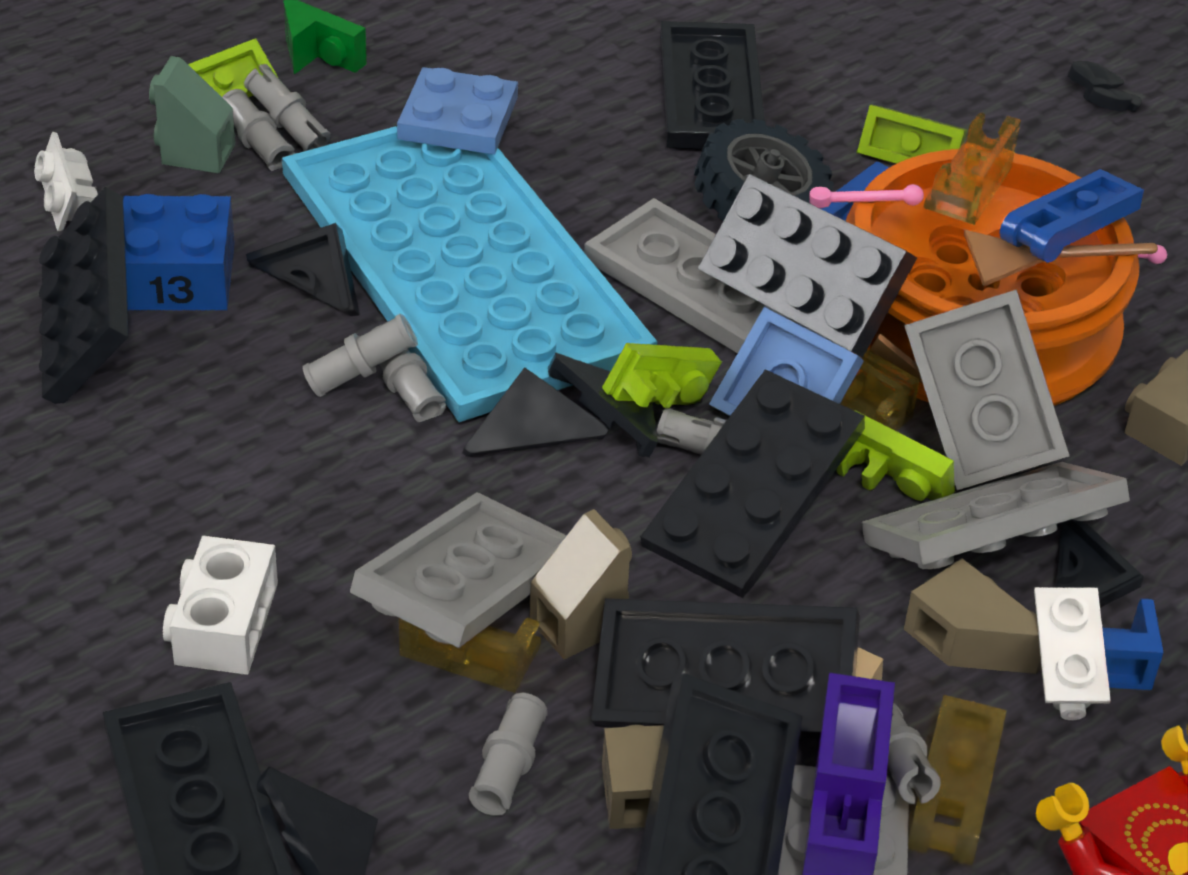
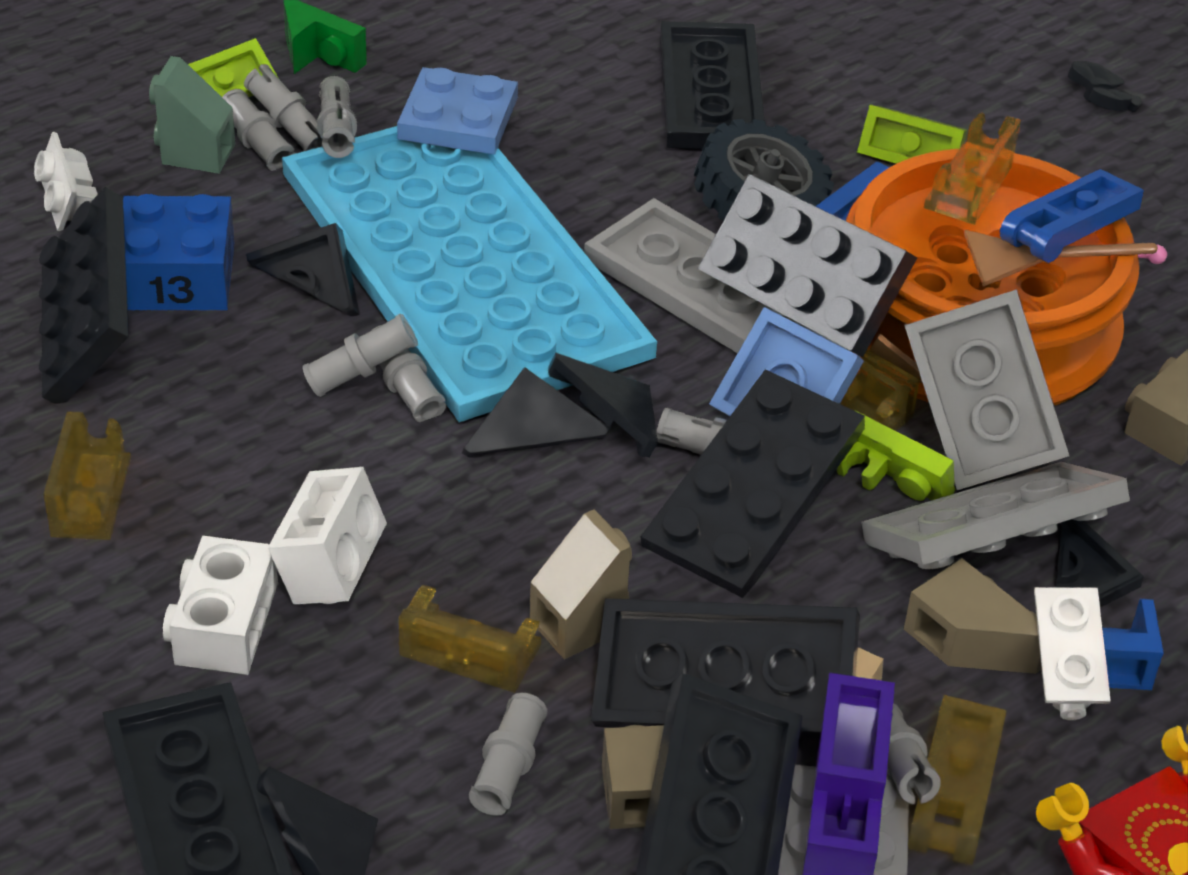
(86, 480): none -> clear yellow hinge
(327, 536): none -> white brick
(336, 118): none -> light grey pin
(459, 569): light grey plate -> none
(661, 374): lime plate -> none
(823, 197): bright pink hinge -> none

